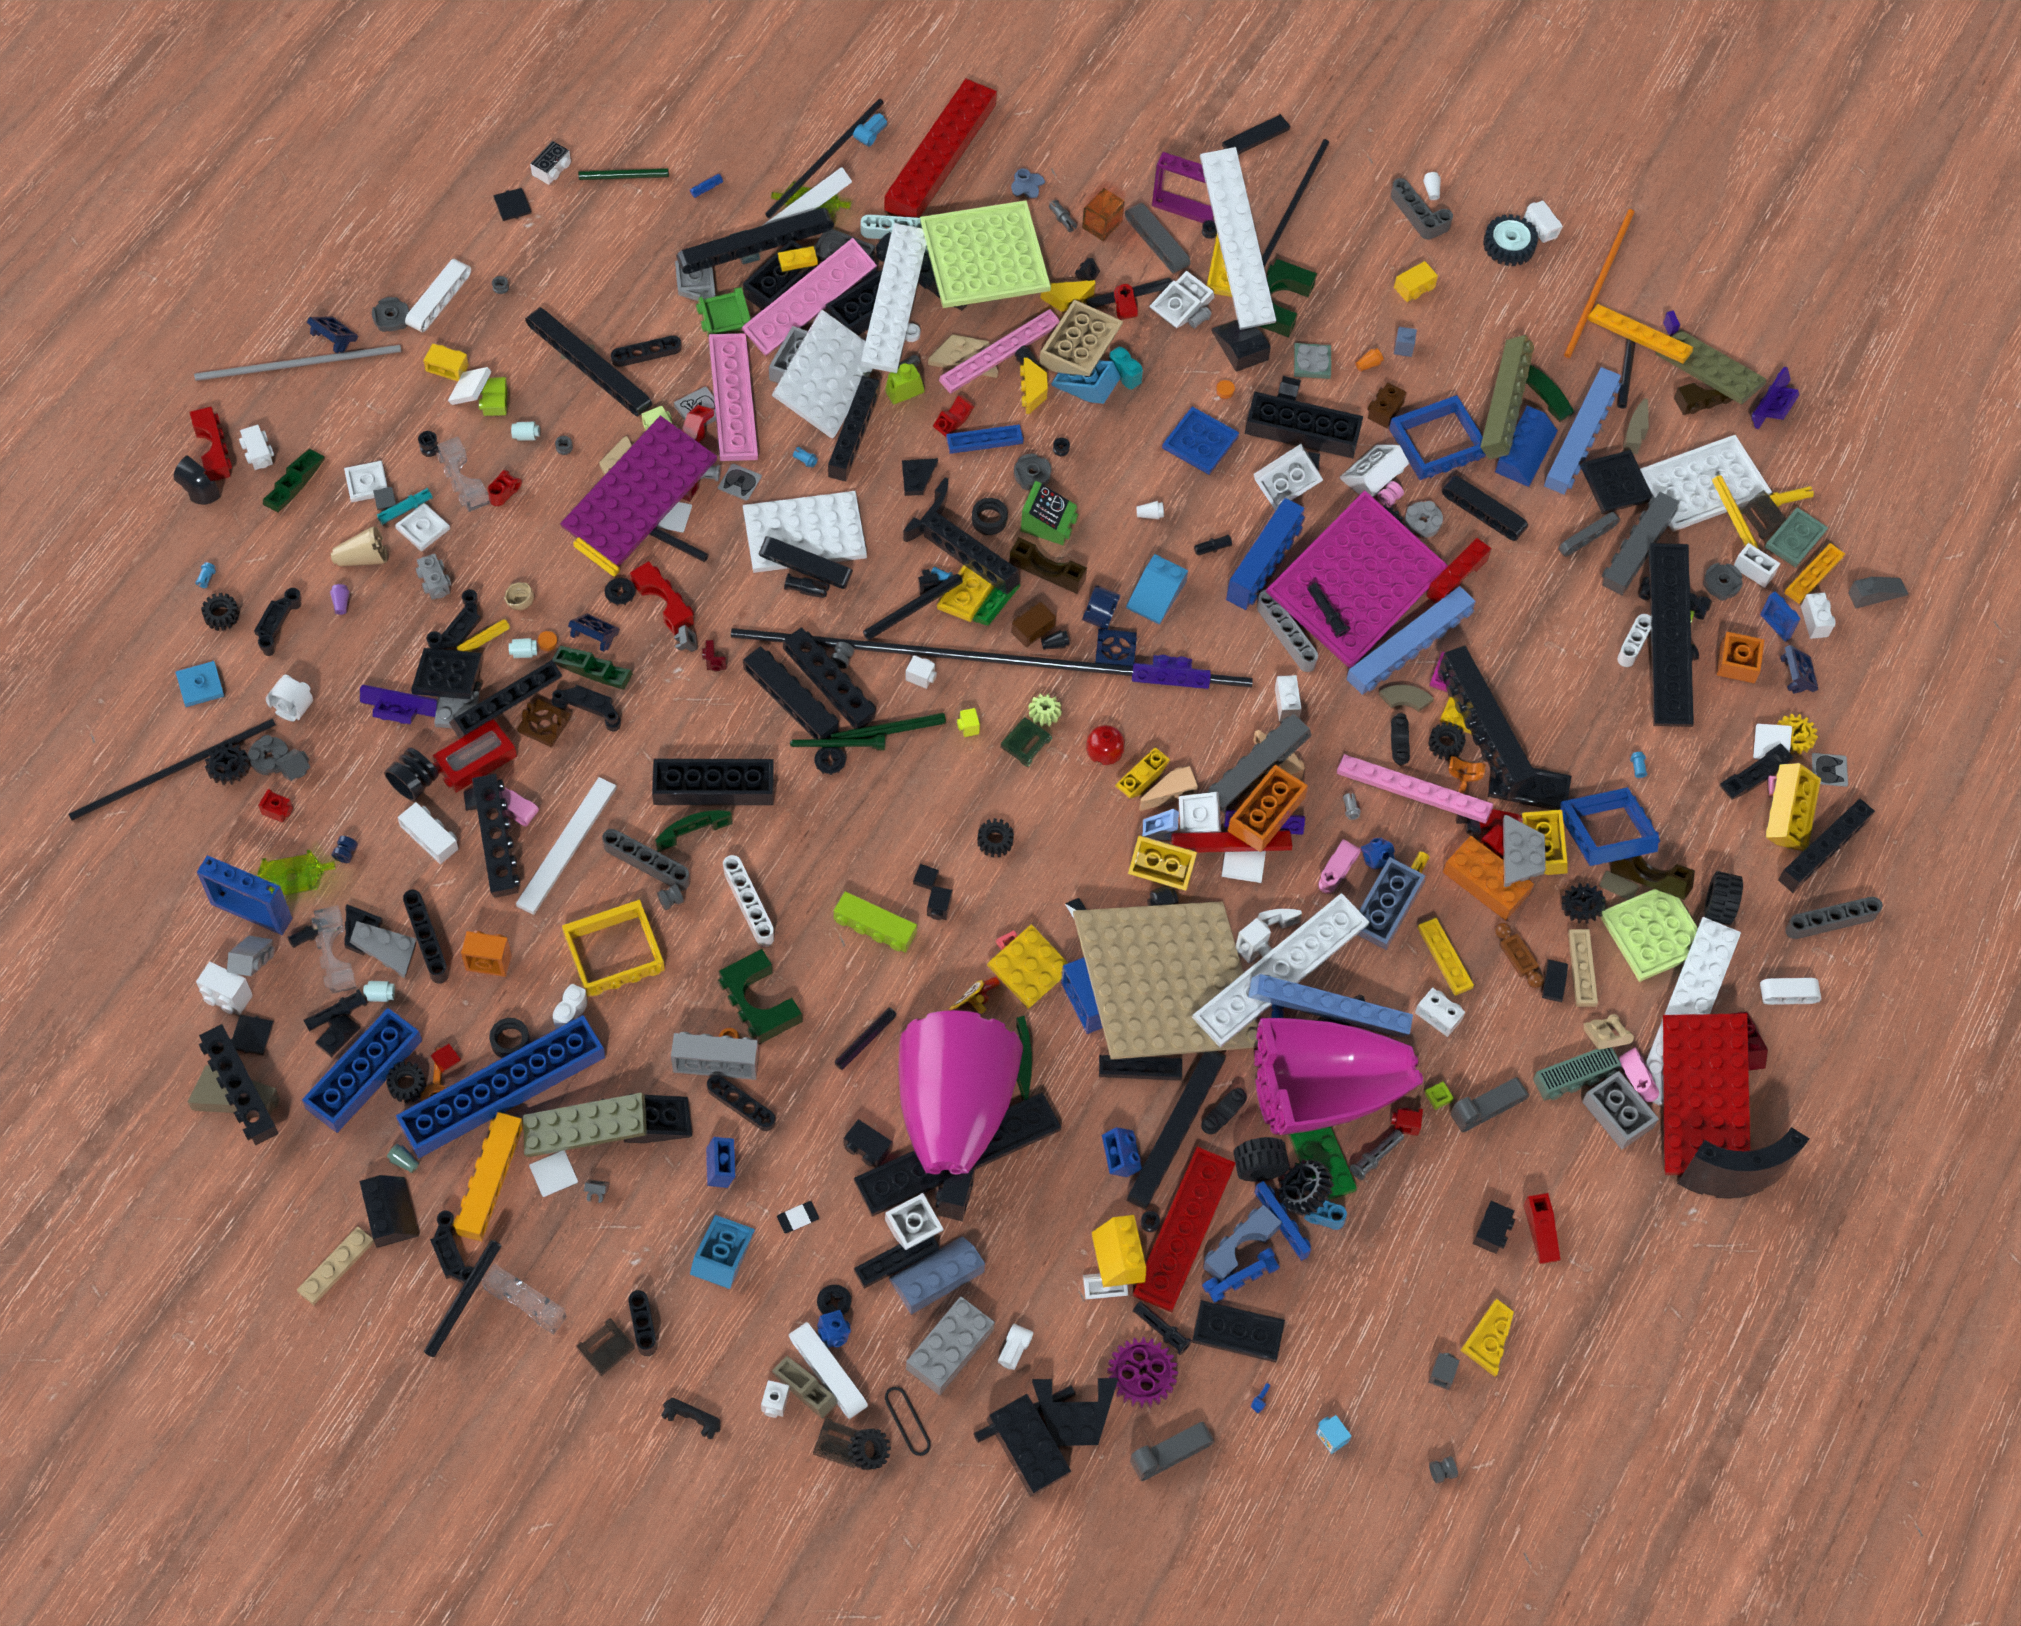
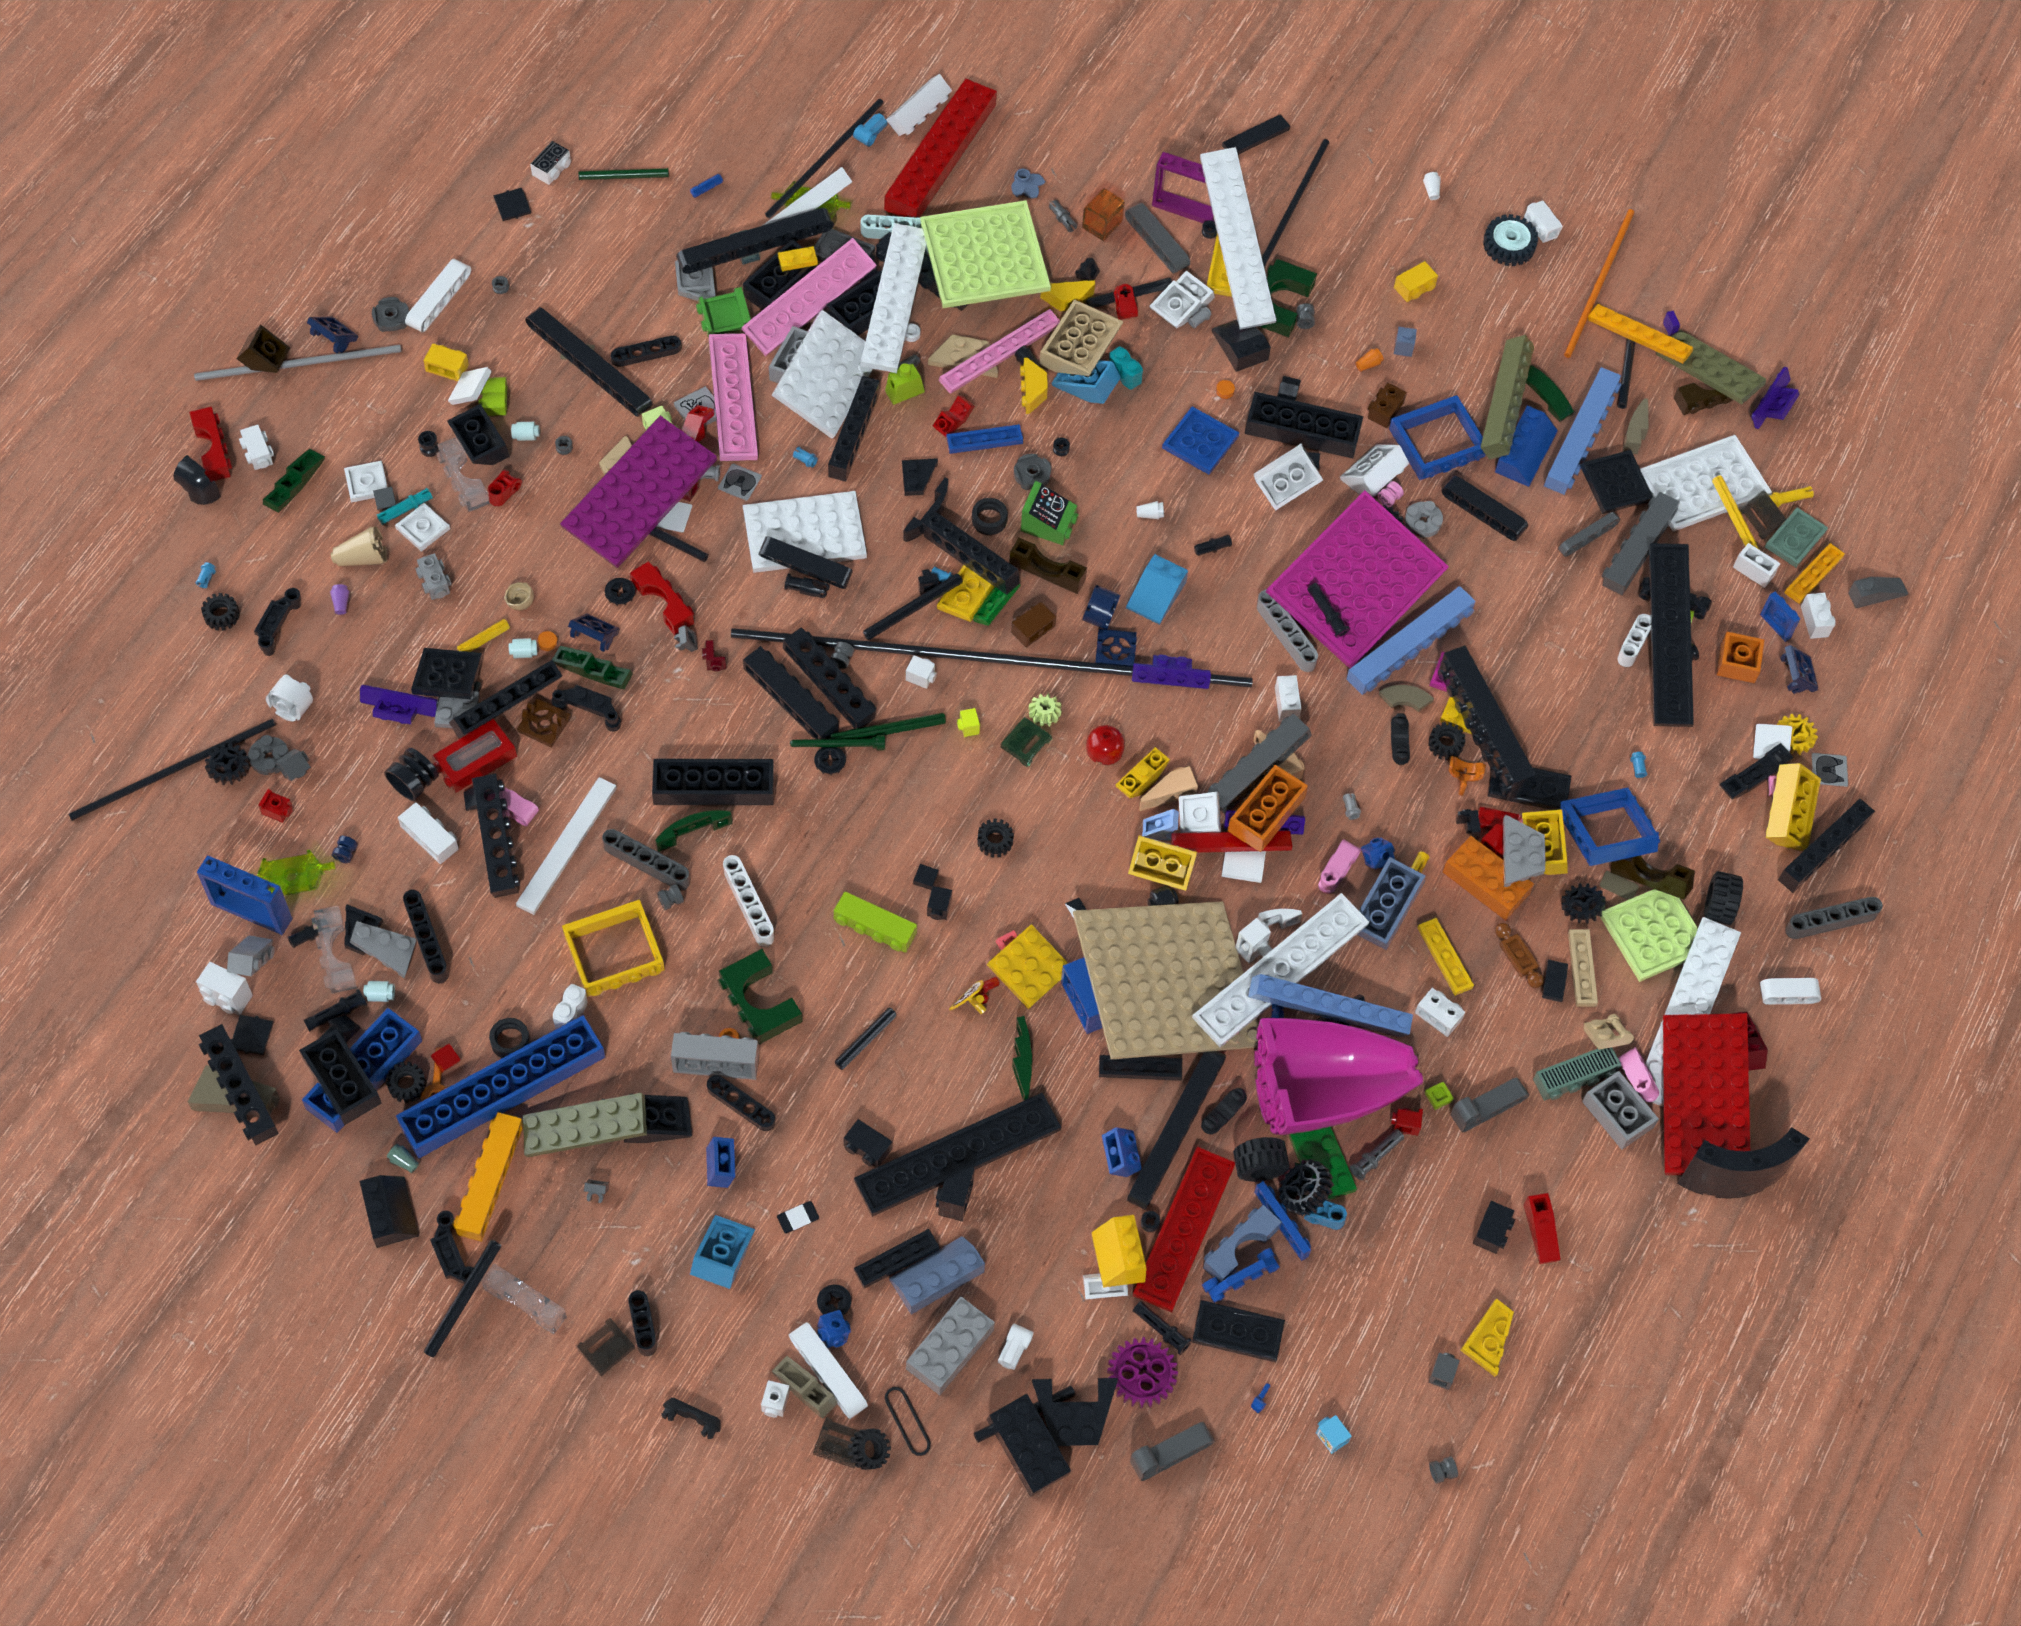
(199, 684): dark azure plate -> none
(263, 351): none -> dark brown slope
(335, 1266): tan plate -> none
(340, 1076): none -> black brick
(460, 626): black plate -> none
(479, 436): none -> black slope
(486, 953): orange brick -> none
(553, 1173): white sticker -> none
(596, 556): yellow axle -> none
(913, 1222): white slope -> none
(919, 105): none -> white brick
(955, 1086): dark pink panel -> none
(1056, 640): black cone -> none
(1265, 554): blue brick -> none
(1305, 316): none -> dark grey wheel
(1312, 360): light grey piece -> none
(1415, 789): bright pink plate -> none
(1416, 211): dark grey beam -> none
(1468, 561): red arch -> none
(1719, 589): dark grey plate -> none

